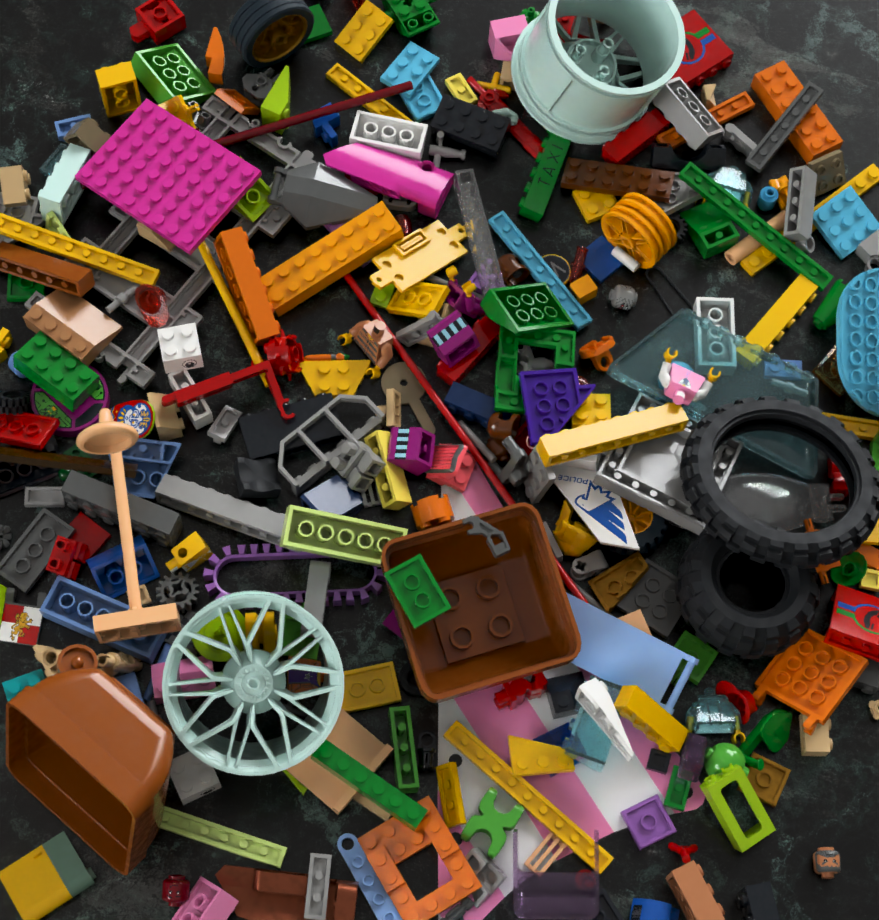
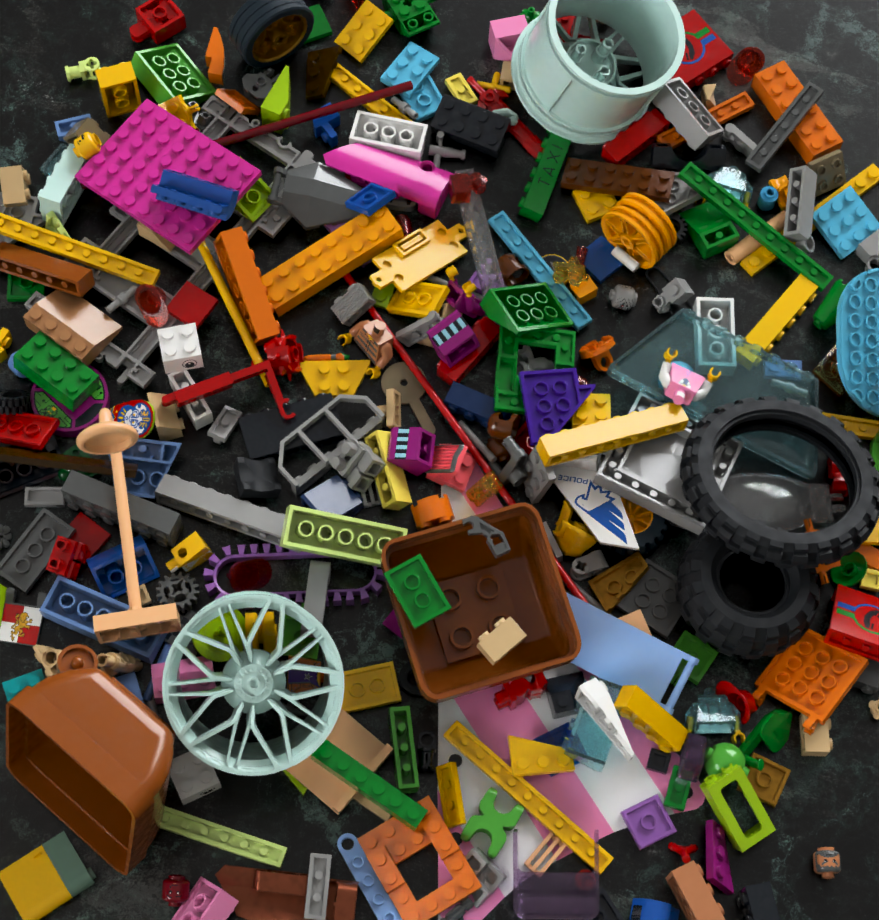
(83, 70): none -> yellowish green connector
(87, 145): none -> yellow head
(192, 305): none -> red tile
(196, 194): none -> blue brick
(249, 574): none -> clear red piece
(319, 70): none -> dark brown wing
(353, 304): none -> light grey brick
(370, 199): none -> blue tile
(404, 107): none -> light grey bar
(462, 184): none -> clear red brick
(487, 482): none -> clear yellow hips
(501, 640): none -> tan brick
(575, 276): none -> clear yellow hips
(673, 293): none -> light grey brick
(717, 859): none -> magenta wing
(745, 65): none -> clear red piece

